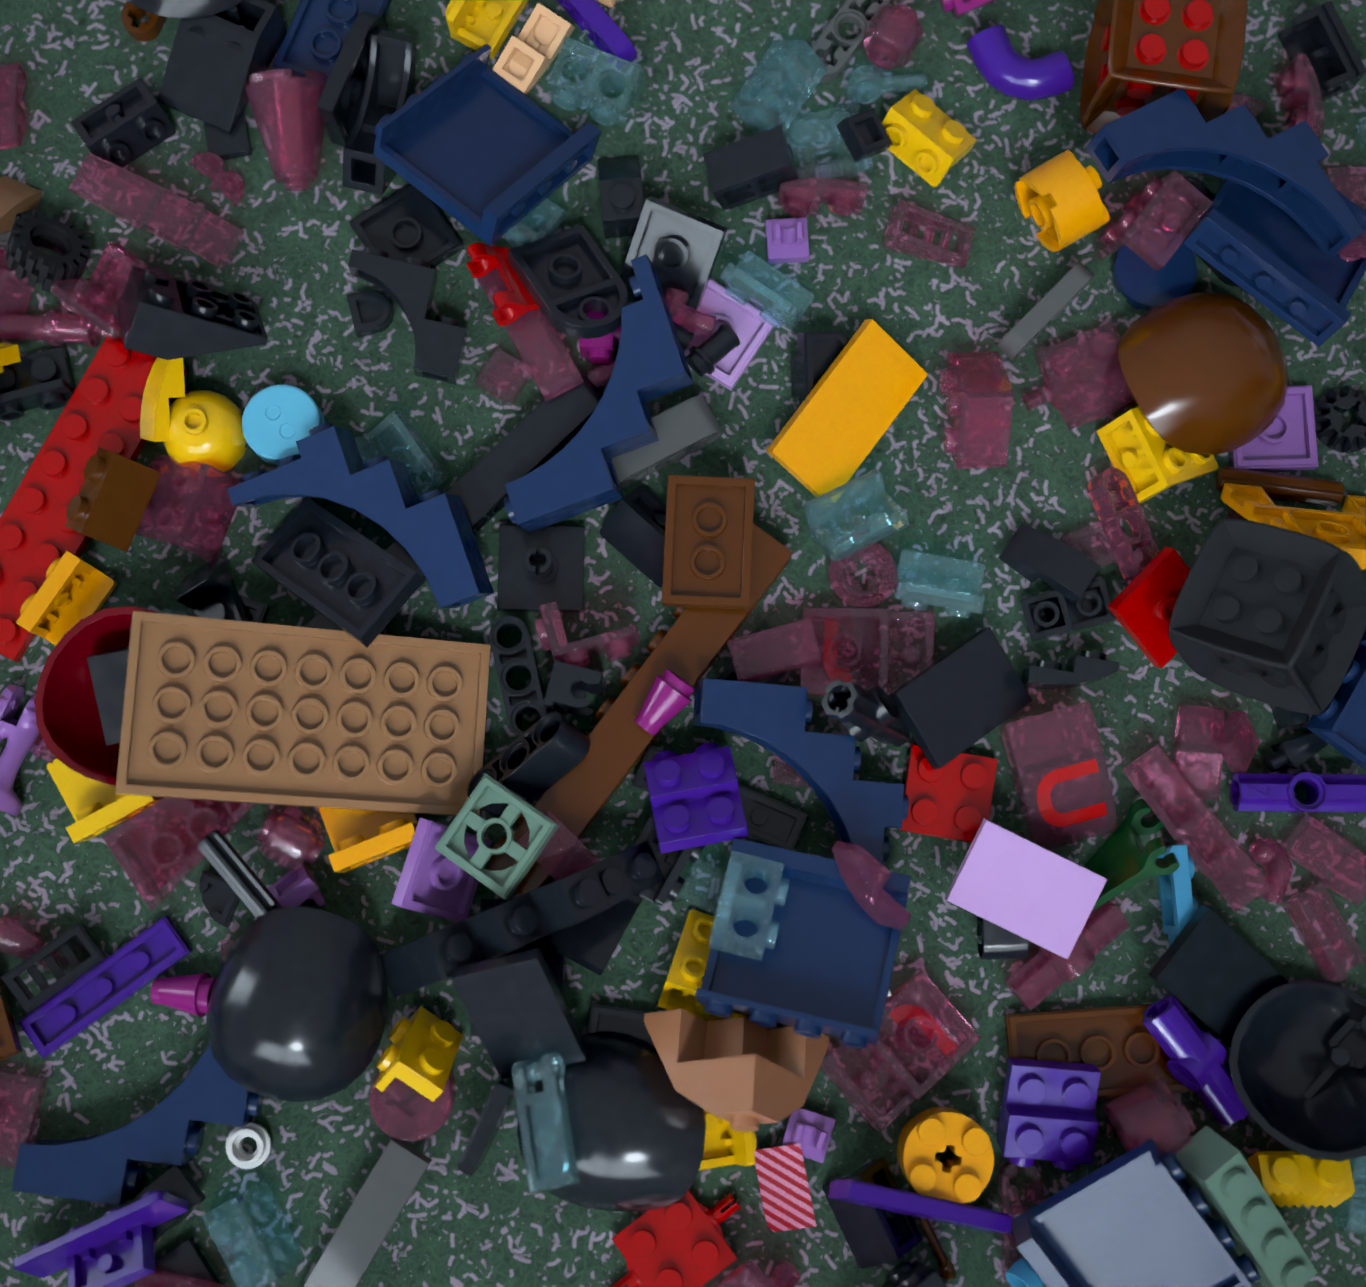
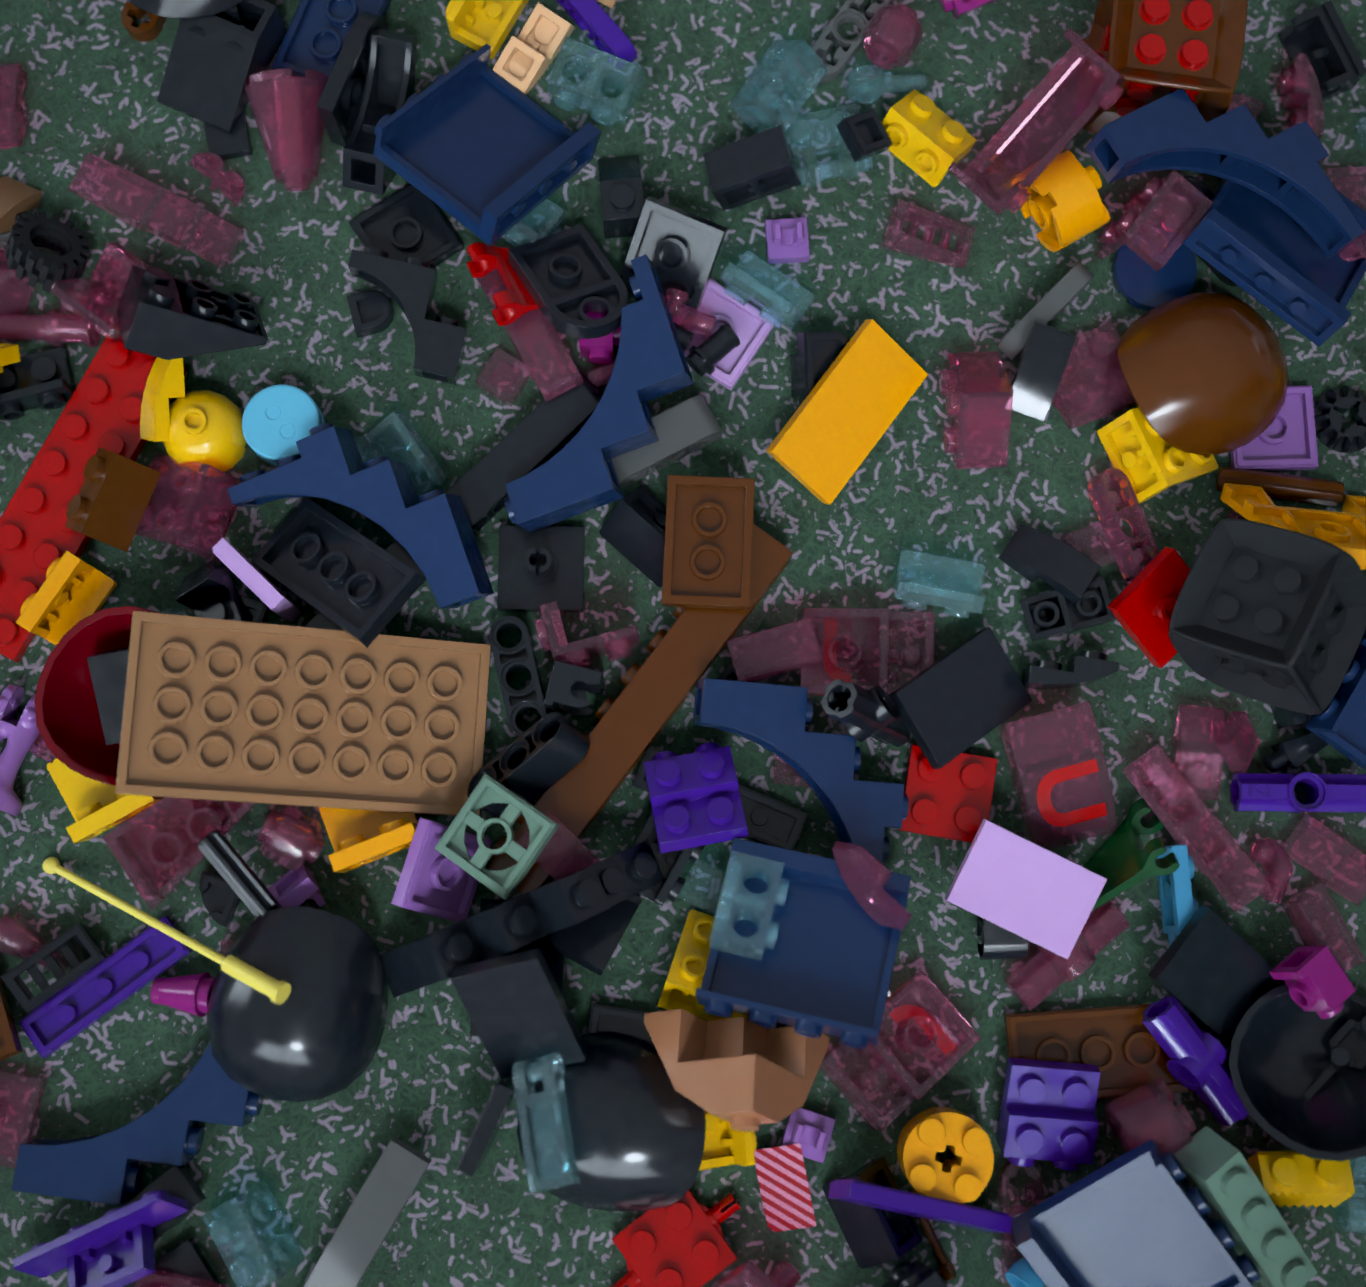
(124, 125): black bracket -> none
(231, 965): none -> light yellow piece
(236, 1152): white plate -> none
(256, 581): none -> lavender tile
(407, 1113): clear pink head -> none
(420, 1054): yellow bracket -> none
(664, 701): magenta cone -> none
(805, 196): clear pink slope -> none
(854, 516): clear light blue bracket -> none
(878, 587): clear pink gear -> none
(1015, 74): dark purple cylinder -> none
(1040, 370): none -> black slope
(1042, 126): none -> clear pink windscreen
(1314, 980): none -> magenta brick

